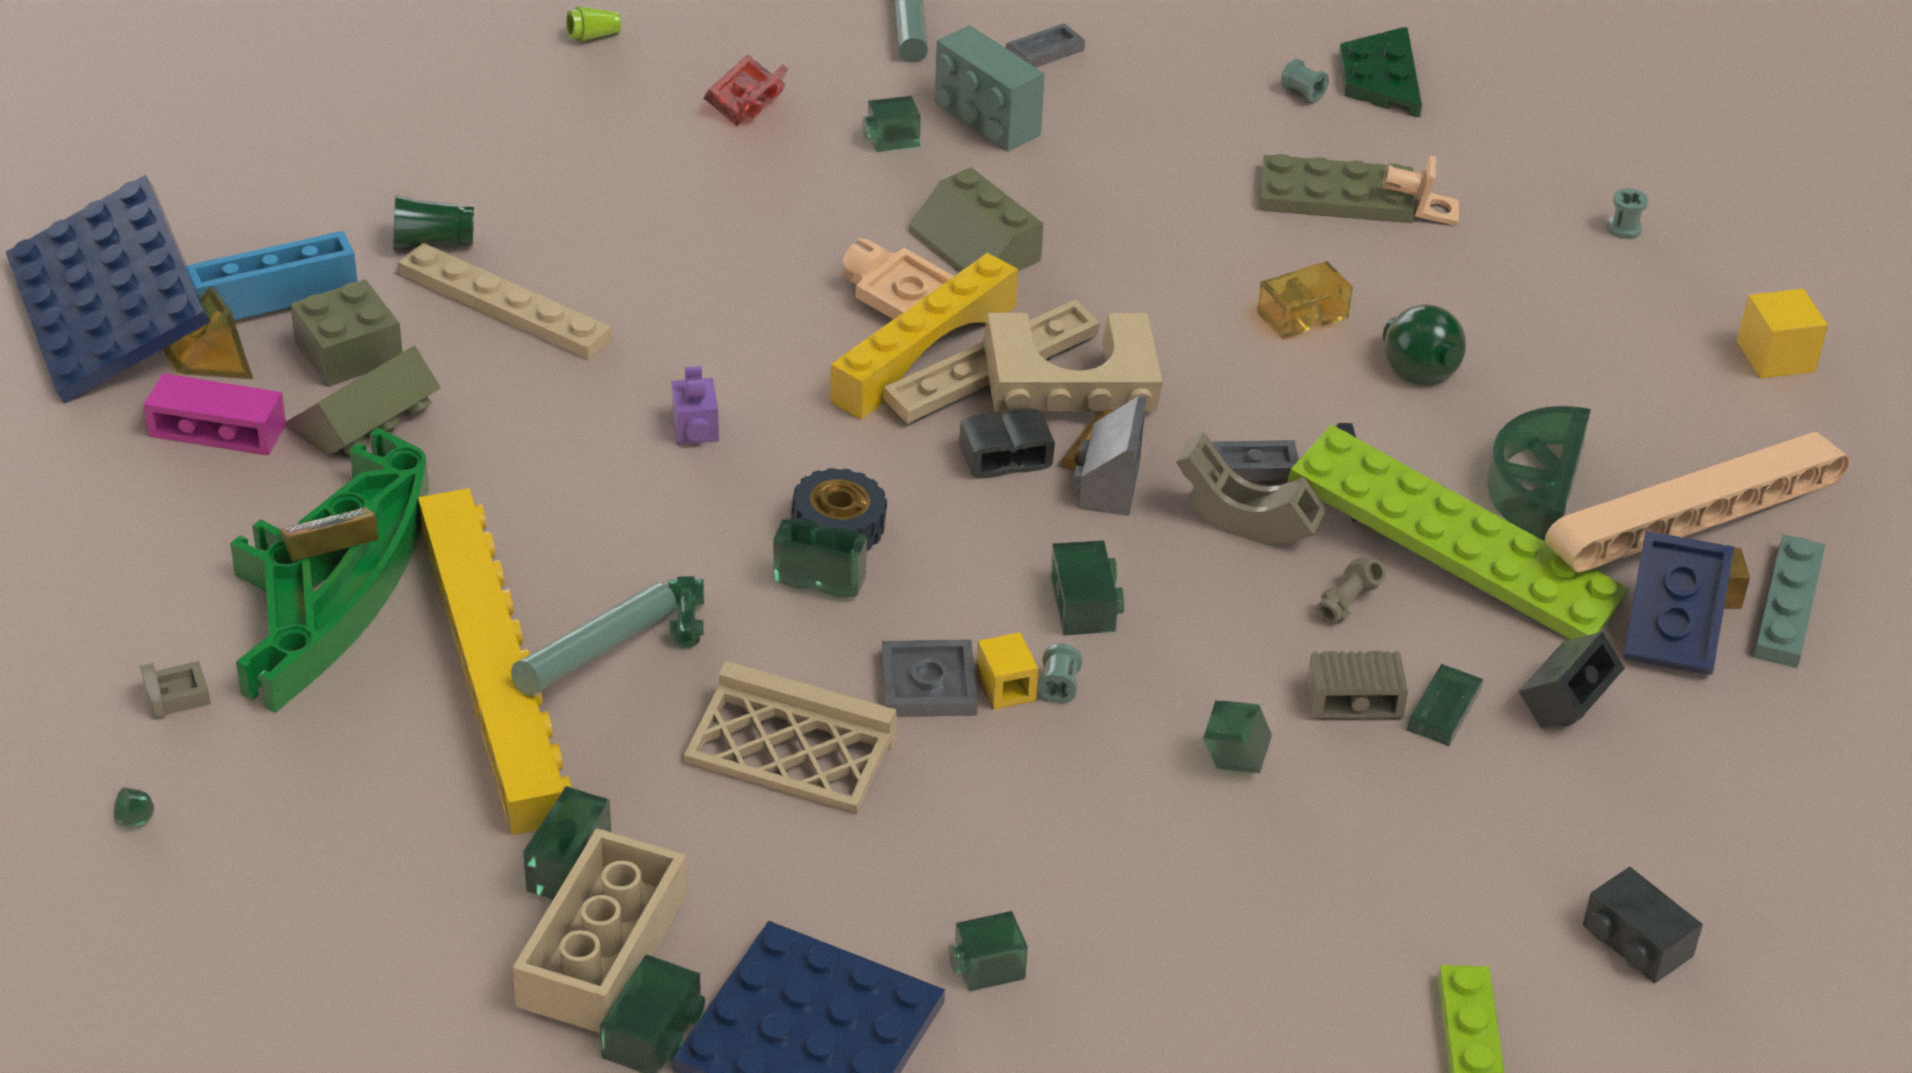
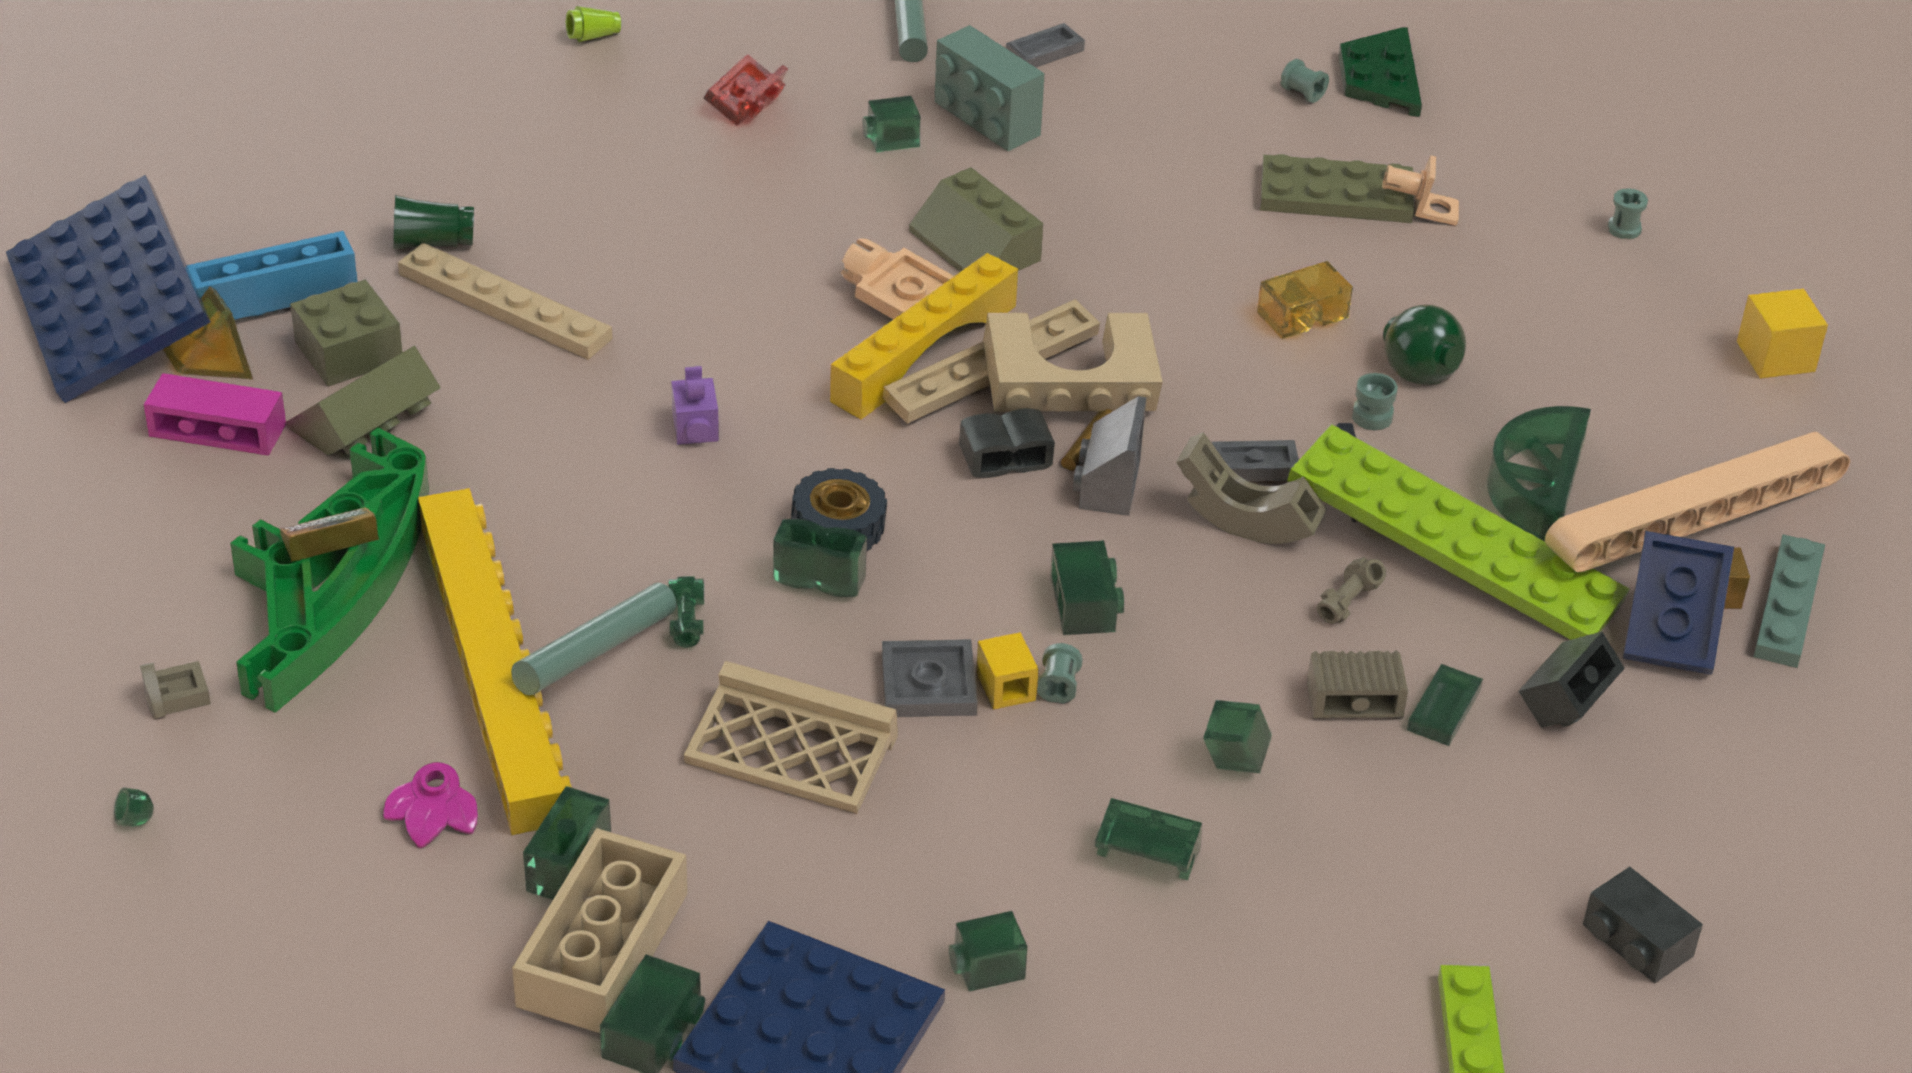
(432, 808): none -> dark pink plate
(1150, 835): none -> clear green hinge
(1374, 401): none -> sand green wheel

